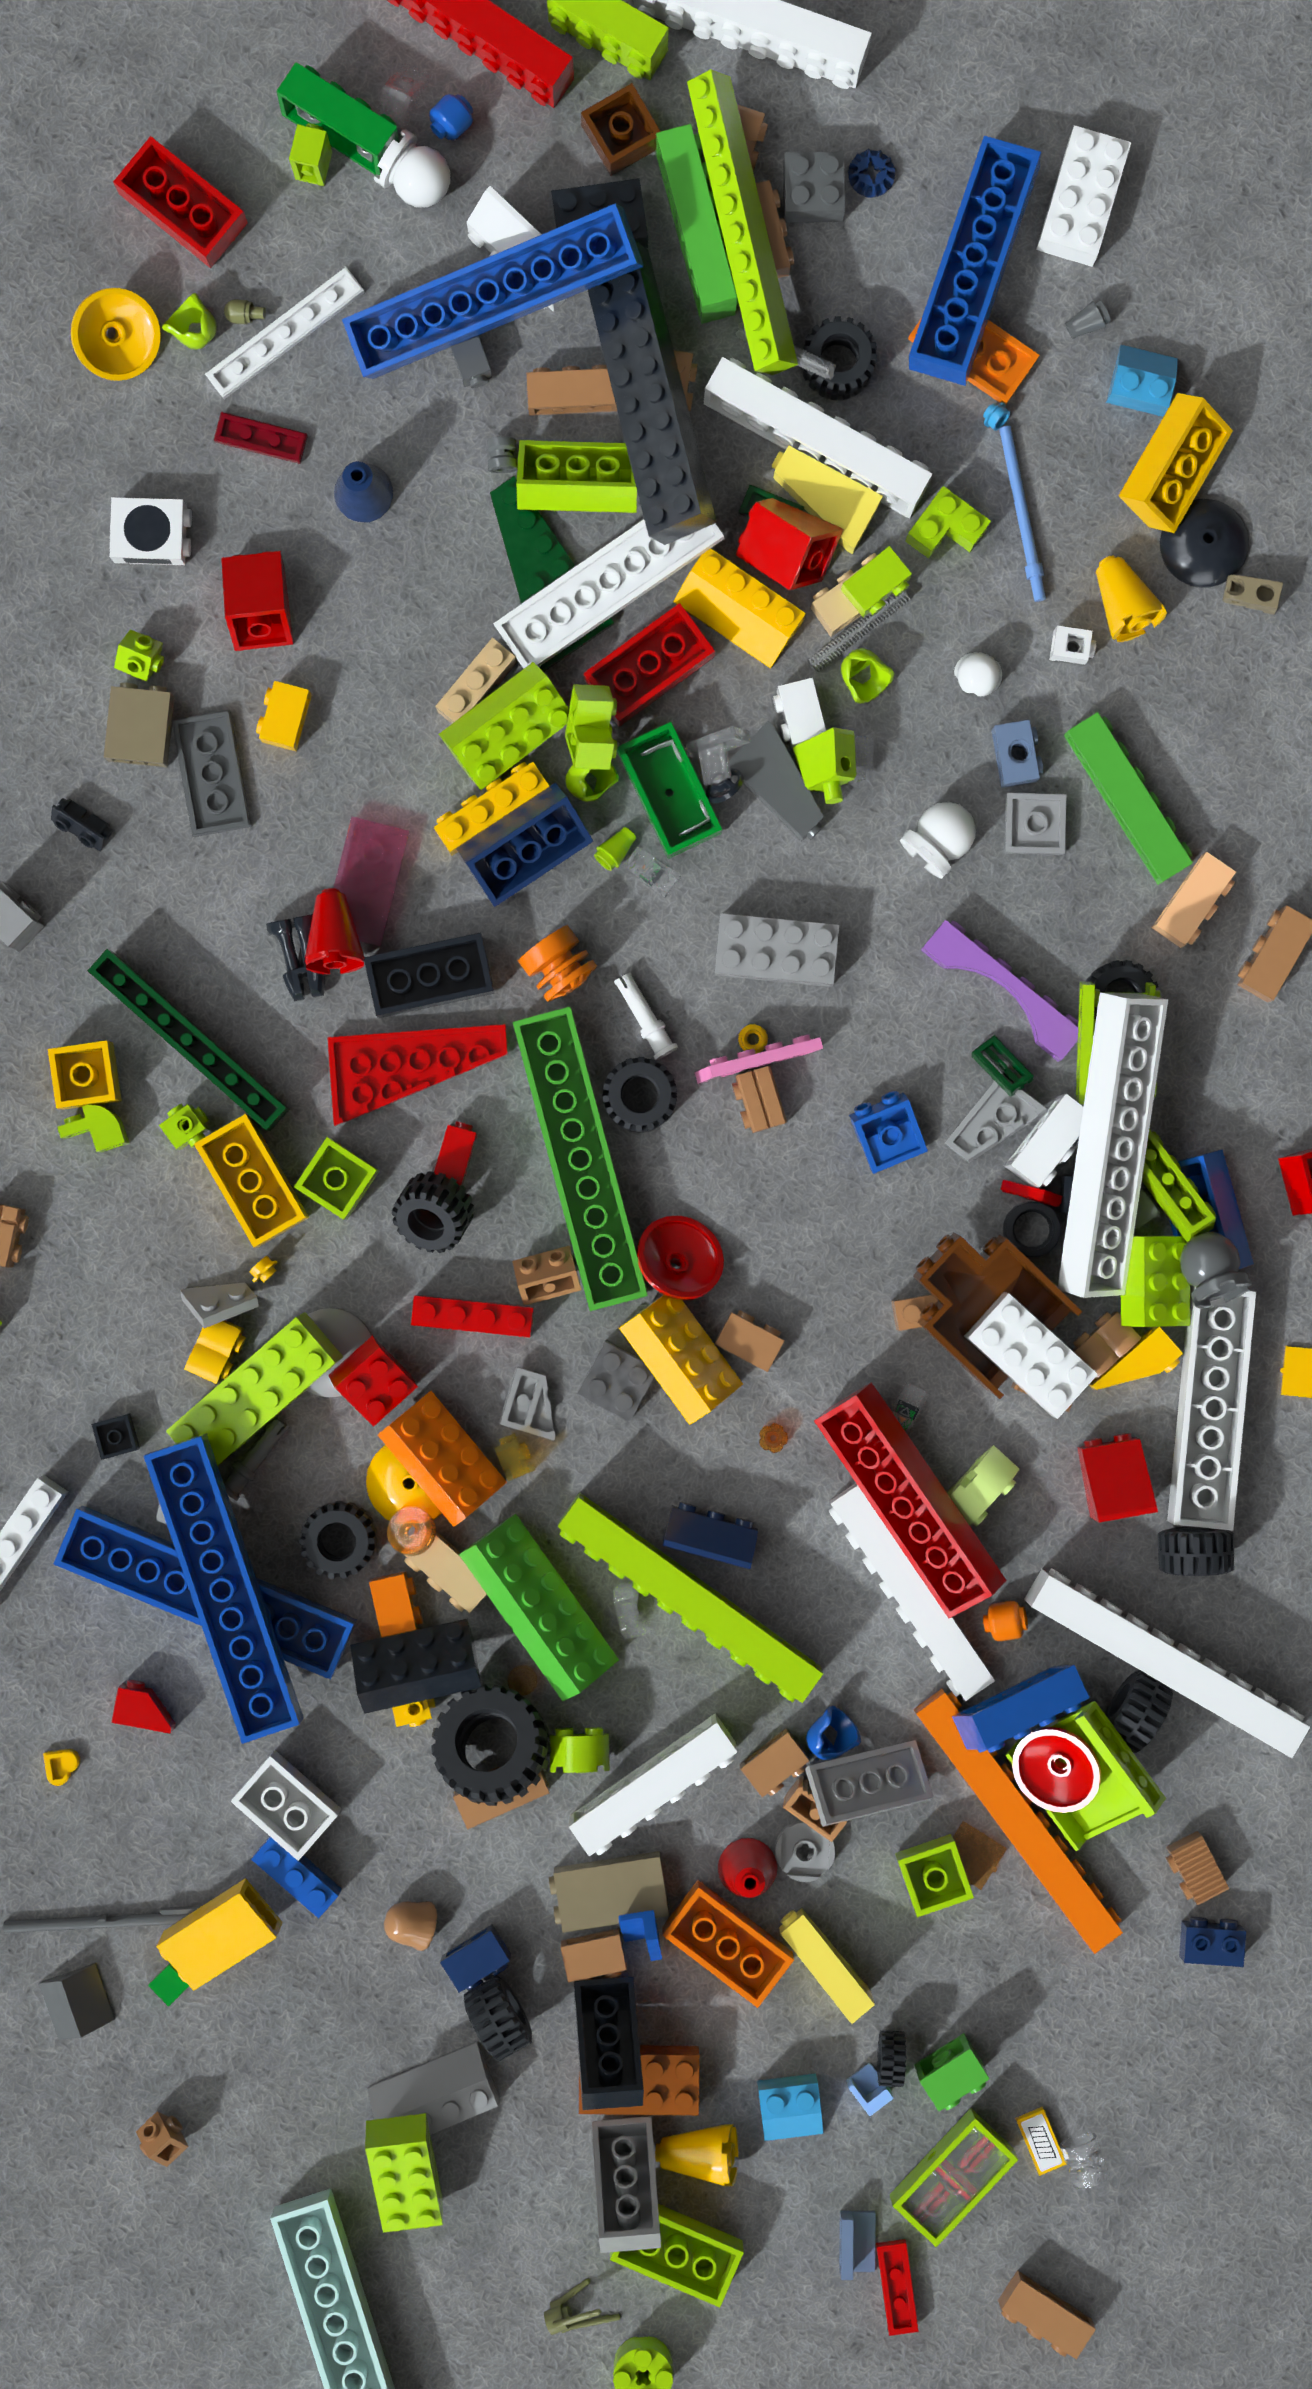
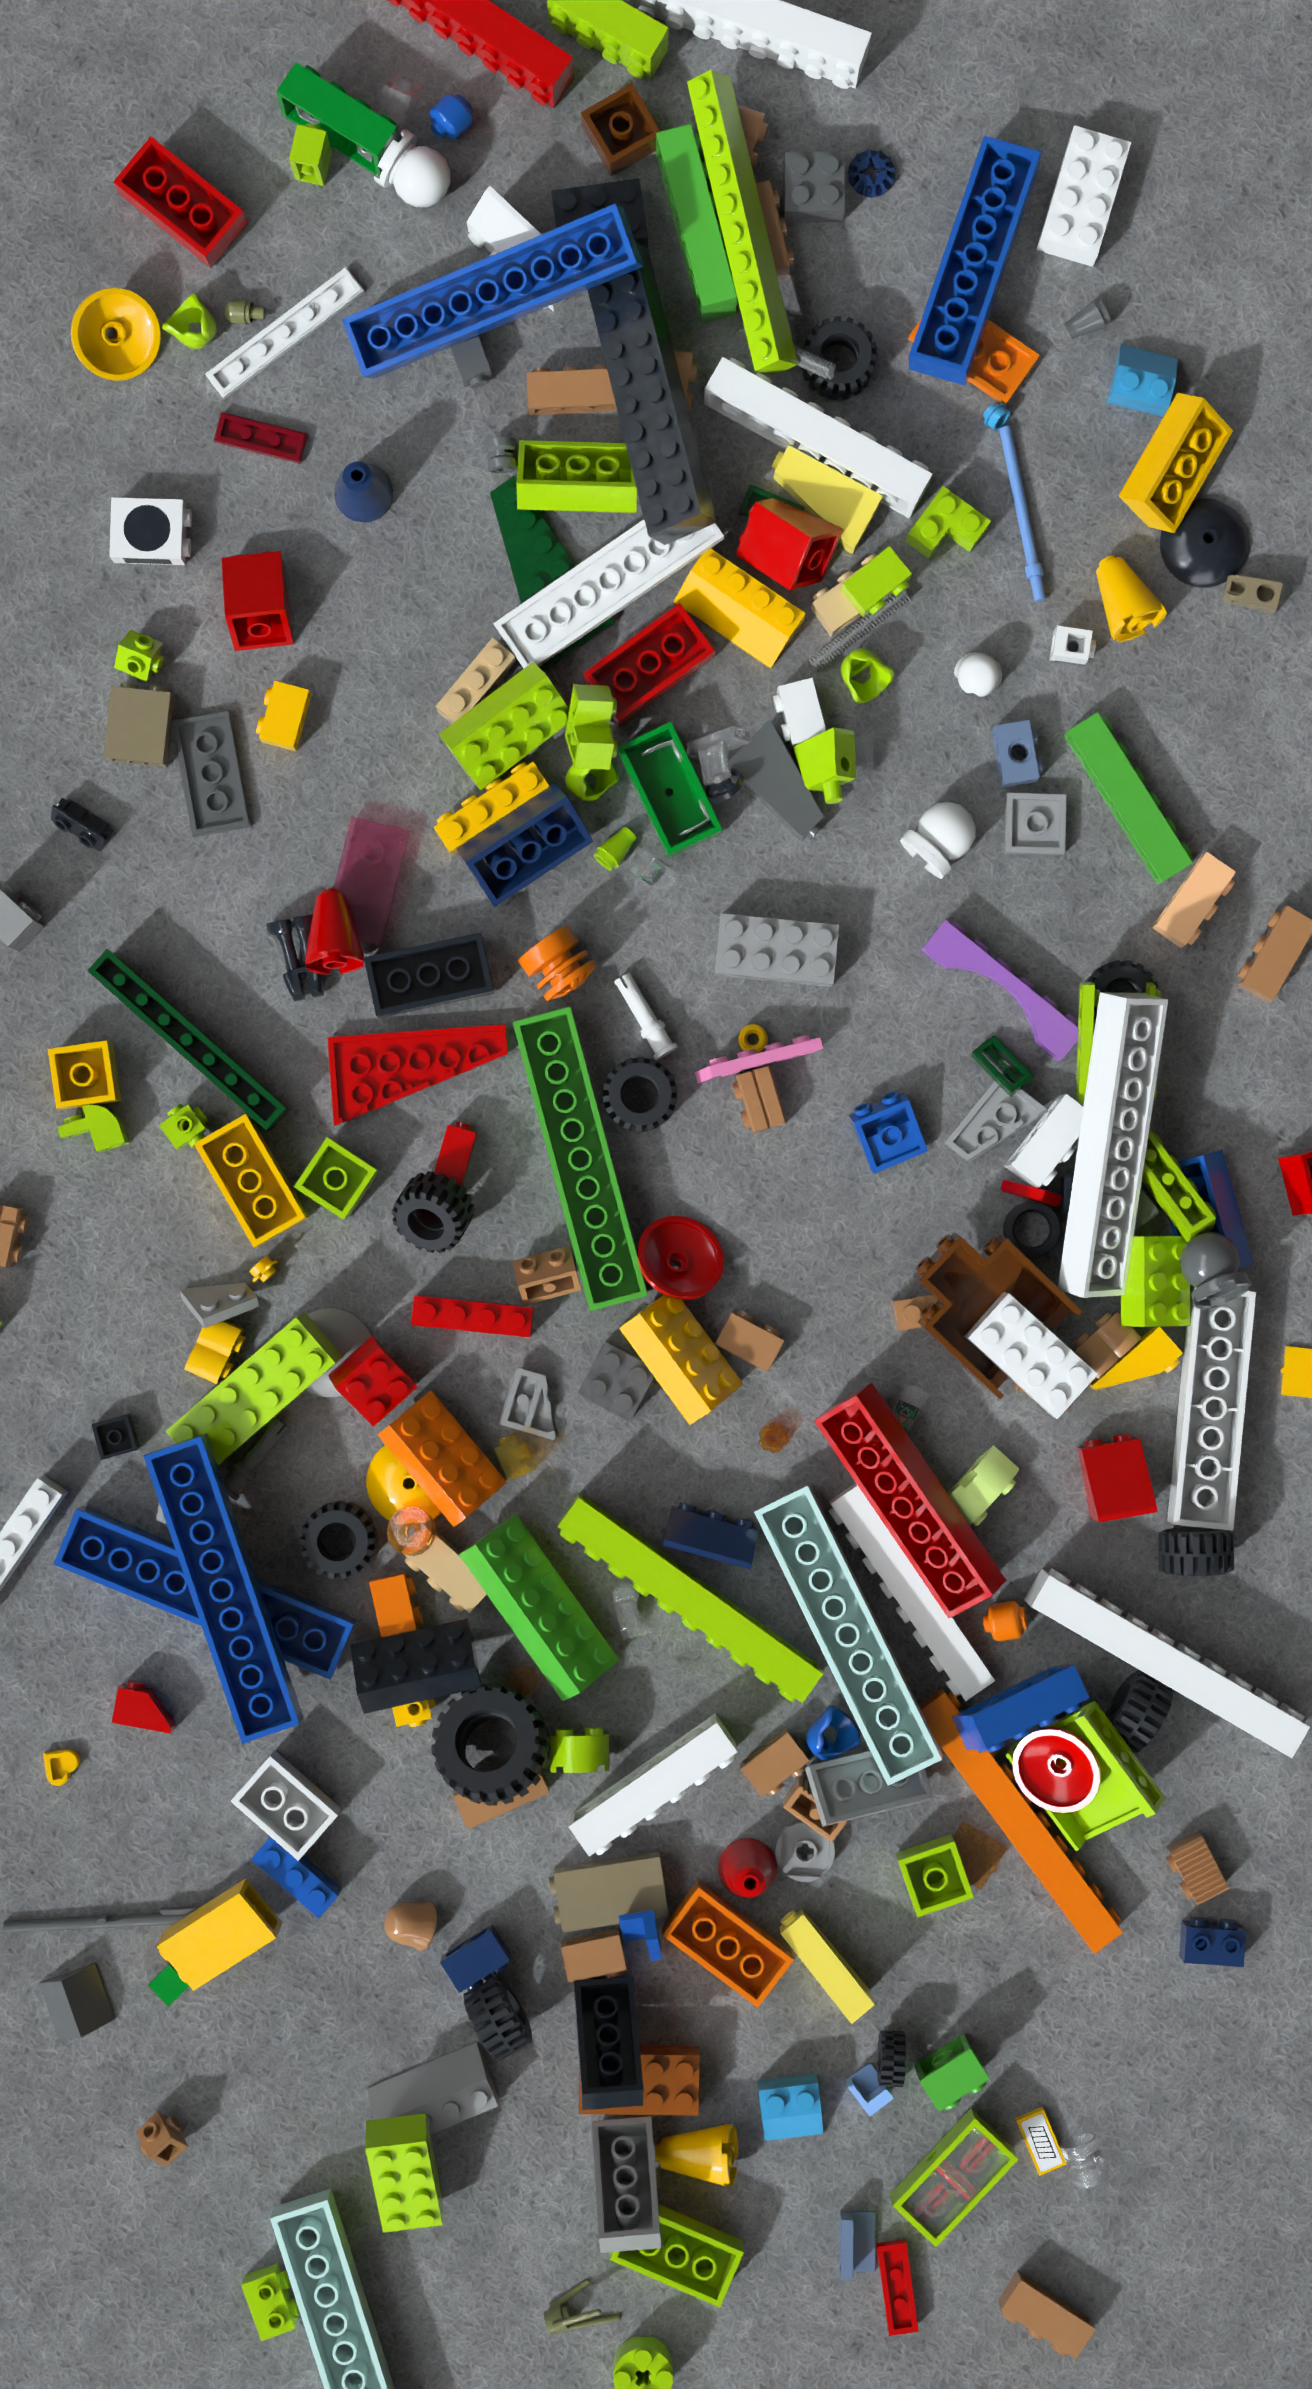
(270, 2301): none -> lime brick
(849, 1635): none -> light aqua brick

